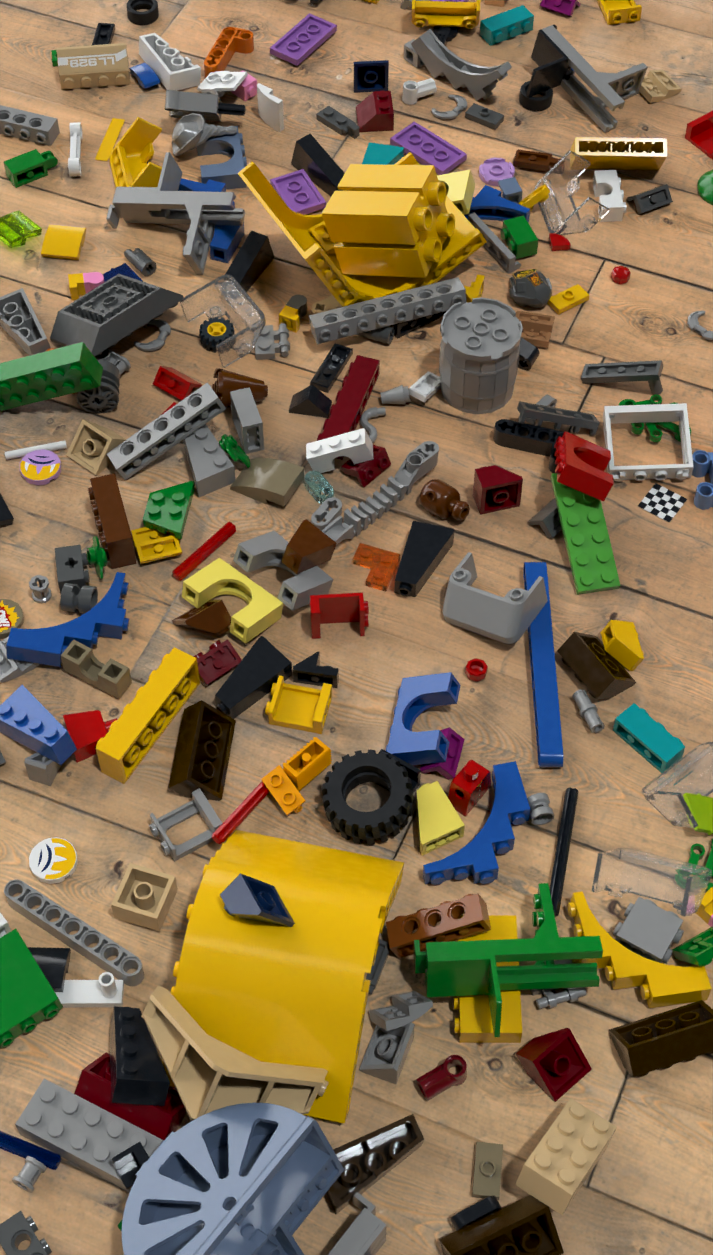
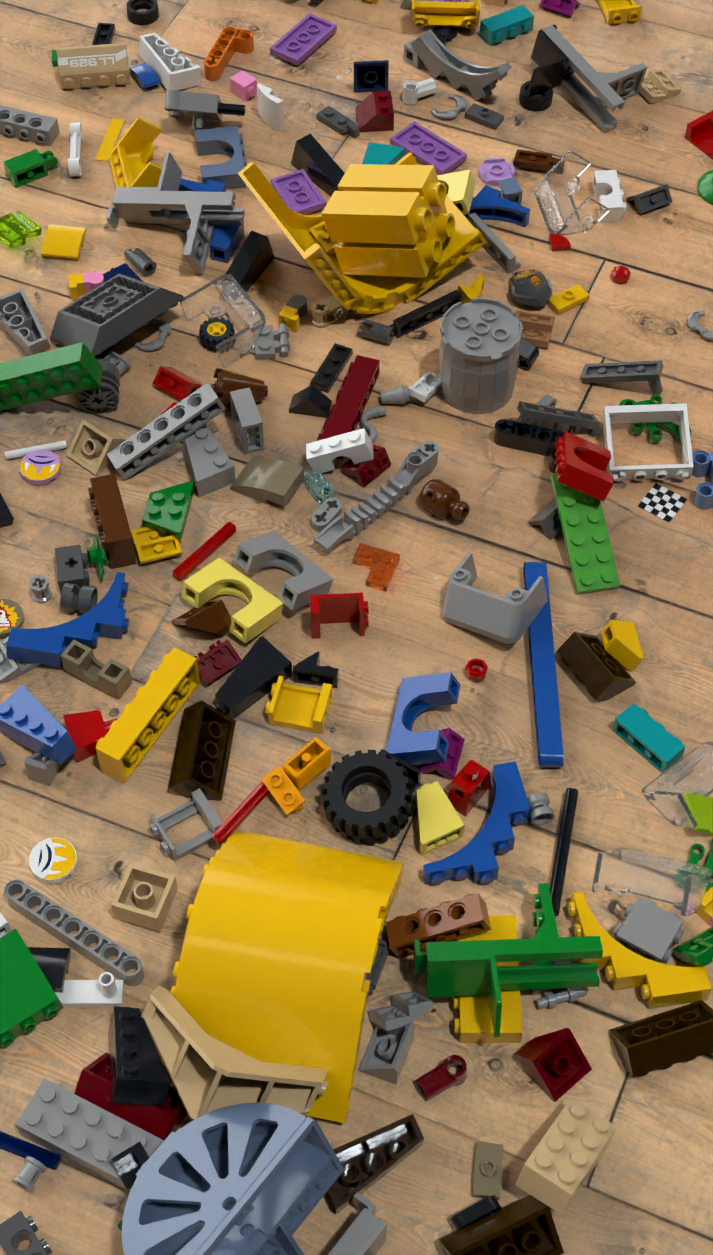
(192, 131): light grey hat -> none
(221, 81): white piece -> none
(231, 447): green plate -> none
(255, 901): slope -> none
(308, 548): reddish brown slope -> none
(386, 310): light grey brick -> none
(421, 556): black slope -> none
(496, 489): dark red slope -> none
(519, 237): green brick -> none
(536, 196): yellow plate -> none
(588, 711): light grey pin -> none
(622, 152): yellow brick -> none

